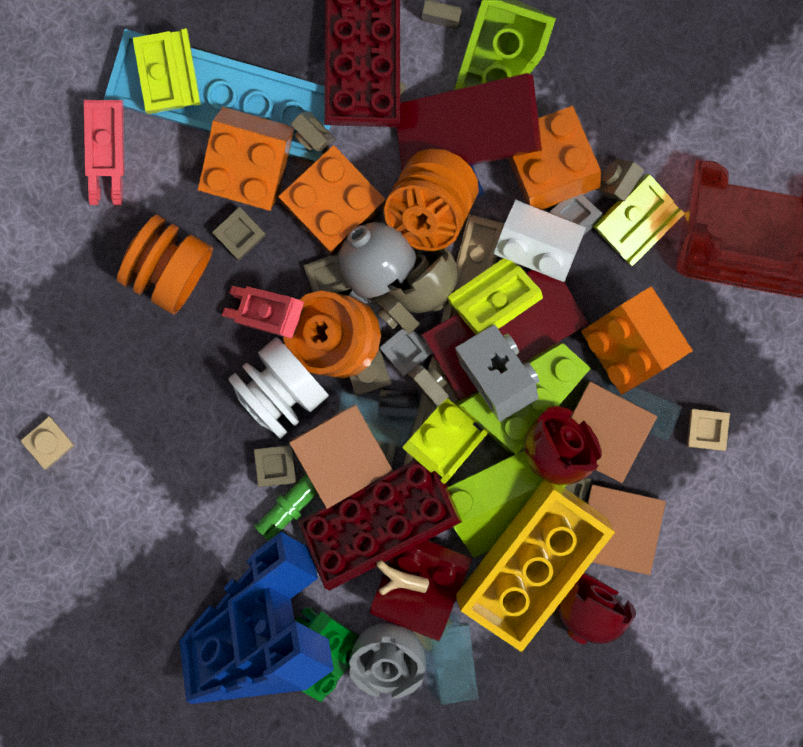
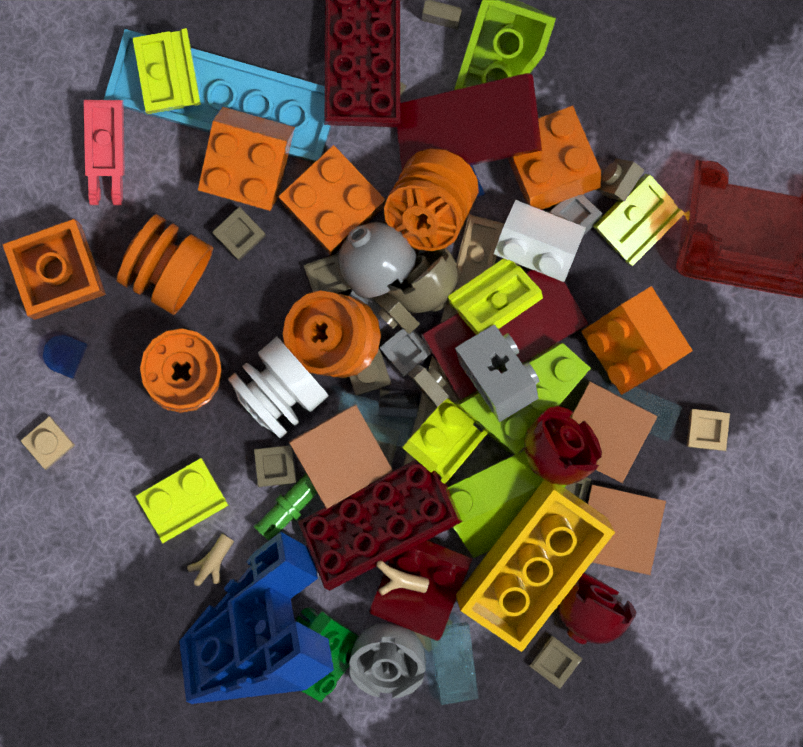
(54, 269): none -> orange brick
(64, 355): none -> clear blue tile
(181, 348): none -> orange wheel
(182, 500): none -> neon yellow plate
(212, 561): none -> tan bar
(265, 311): coral hinge -> none
(312, 132): dark tan plate -> none
(555, 662): none -> dark tan tile

